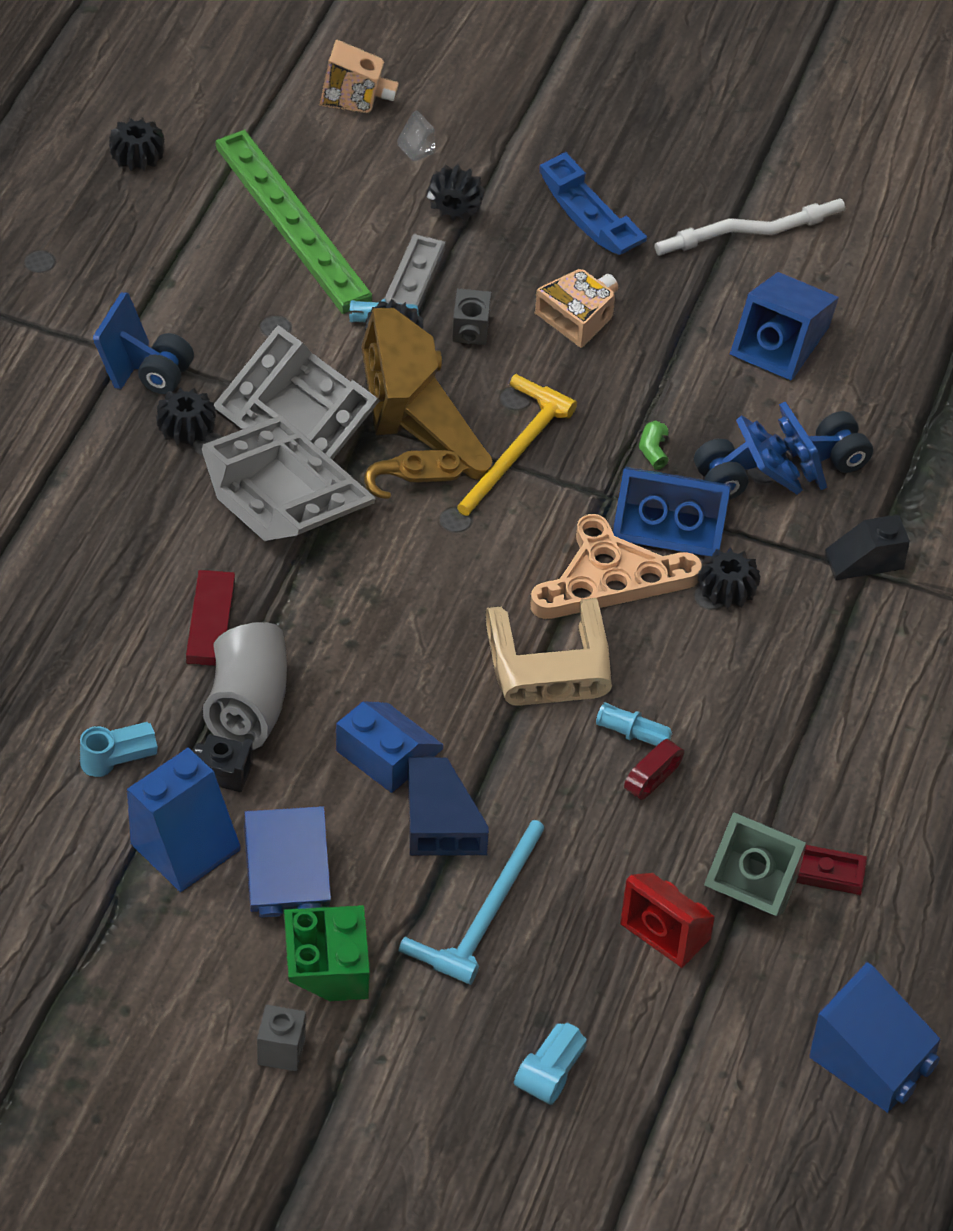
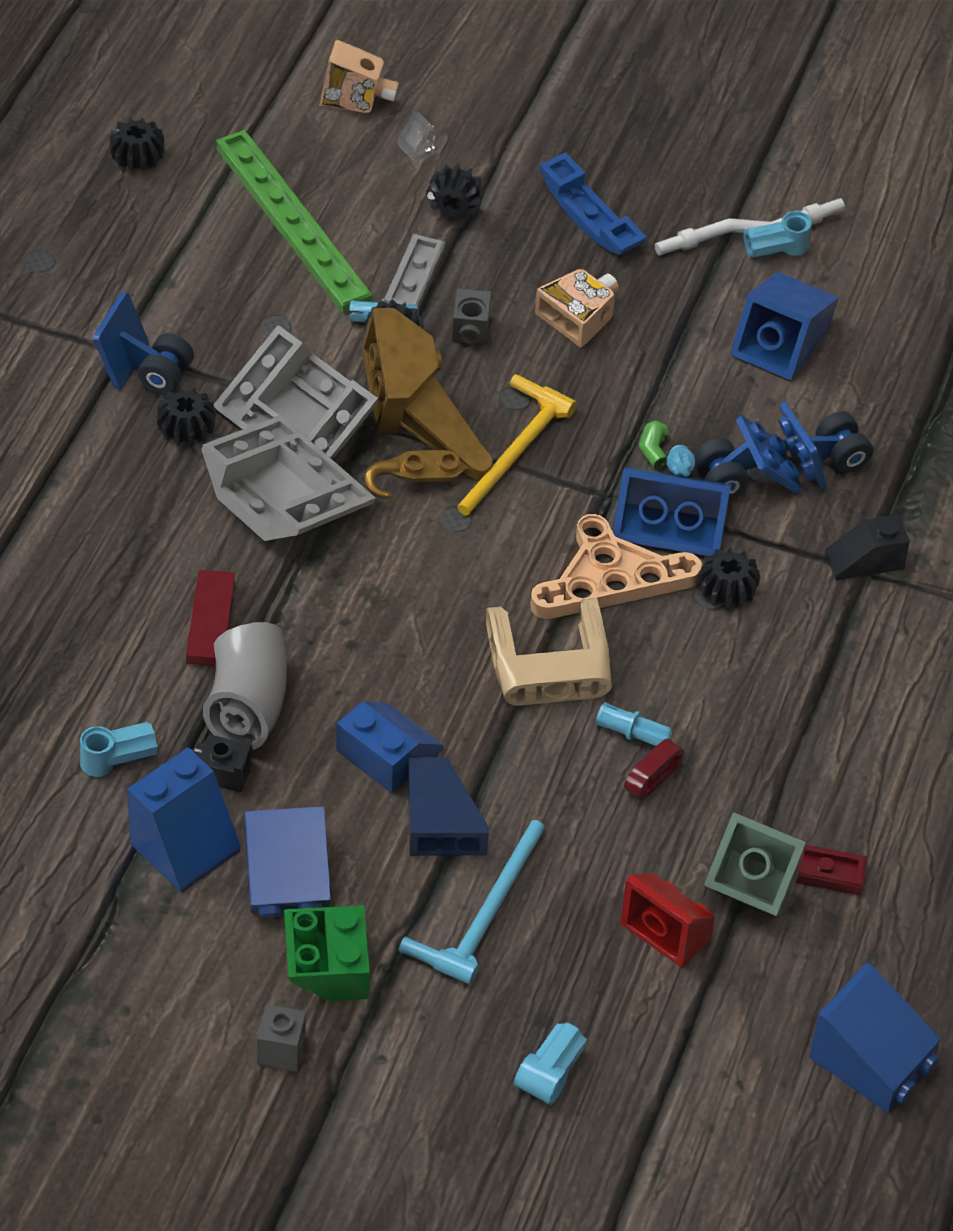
(680, 460): none -> medium azure axle
(788, 236): none -> medium azure piece

